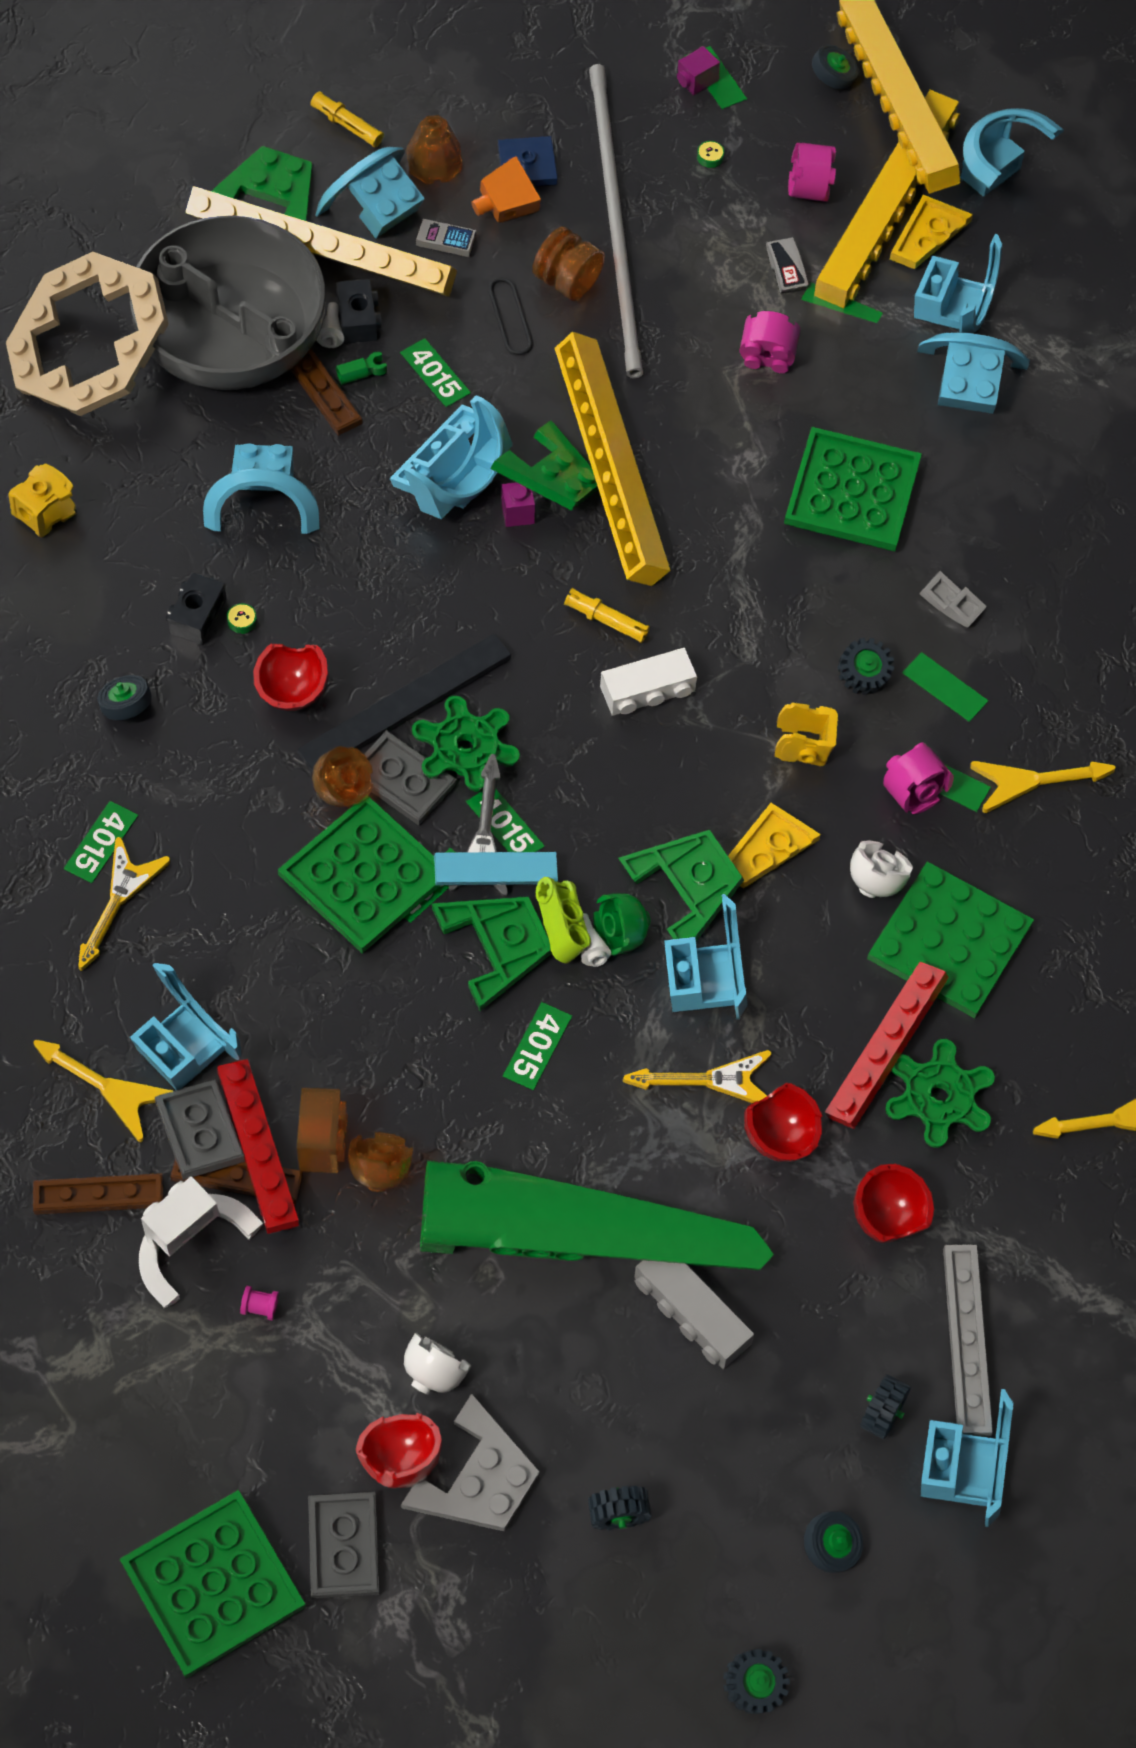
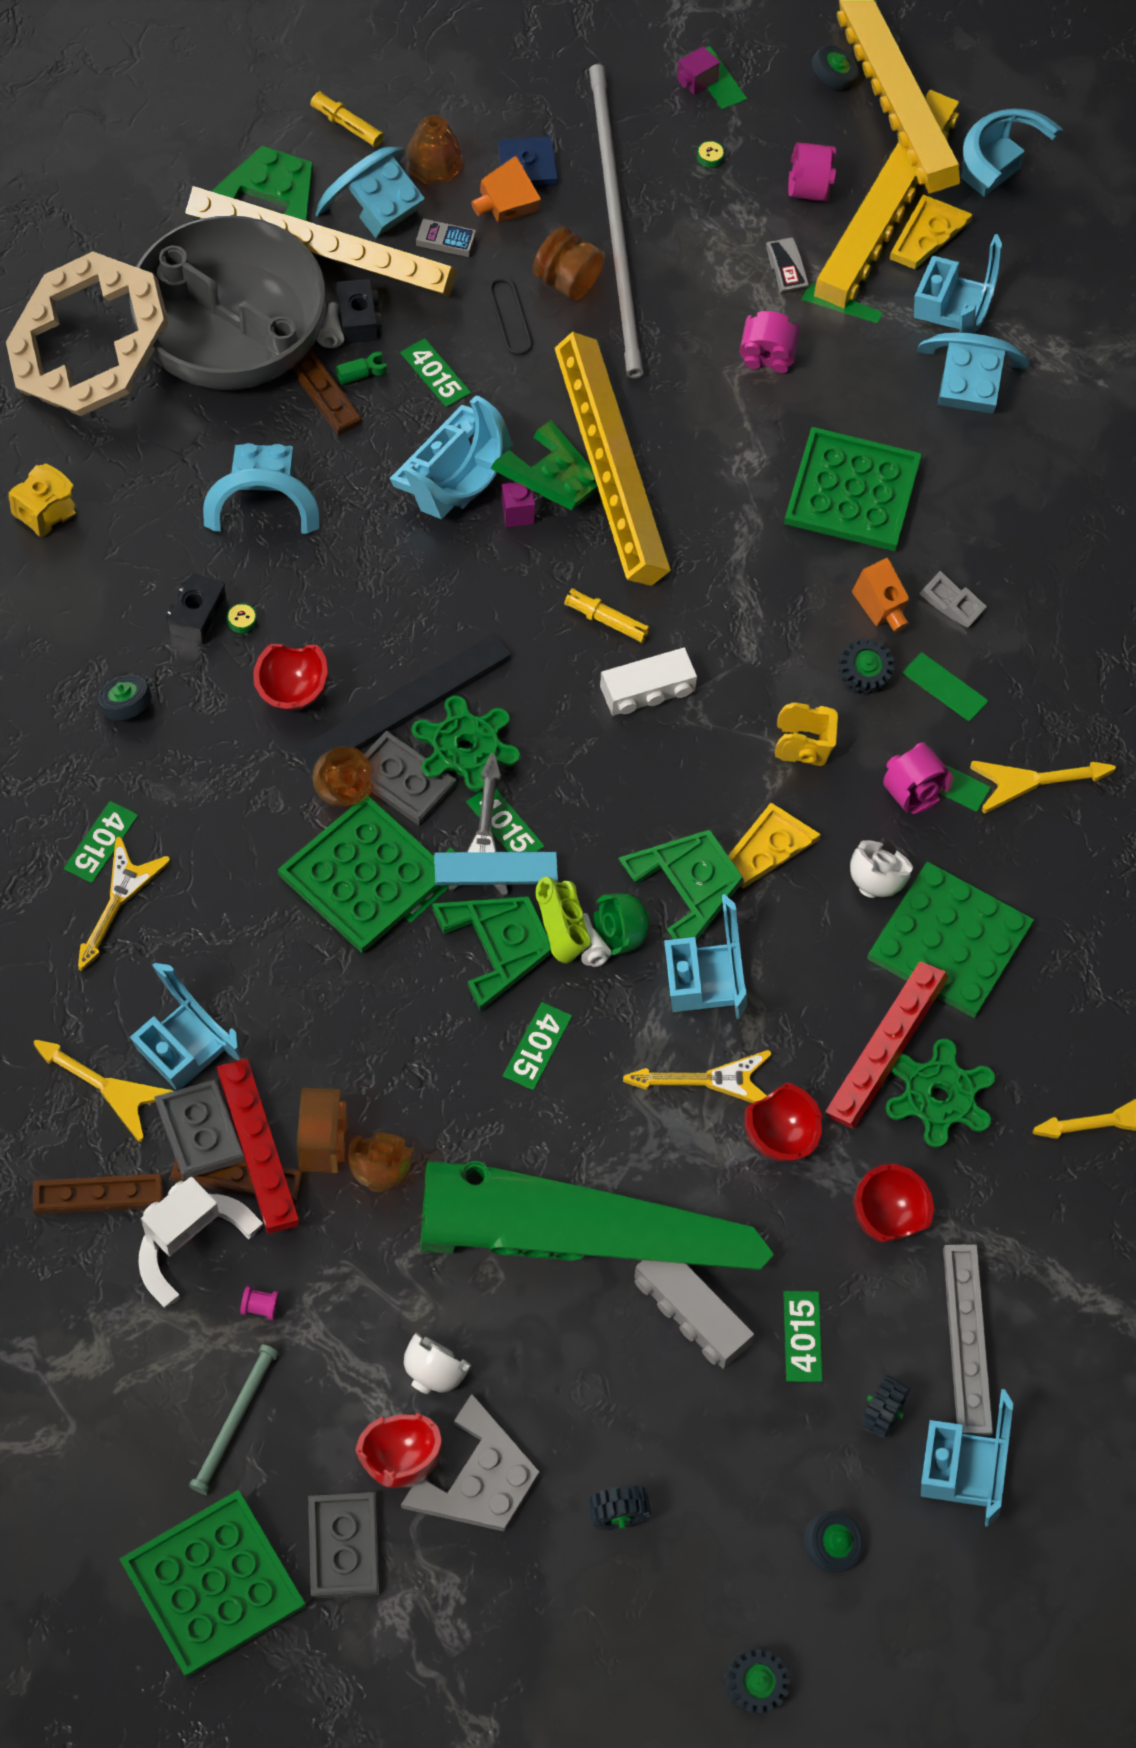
(201, 1483): none -> sand green bar
(802, 1336): none -> green sticker
(882, 595): none -> orange torso

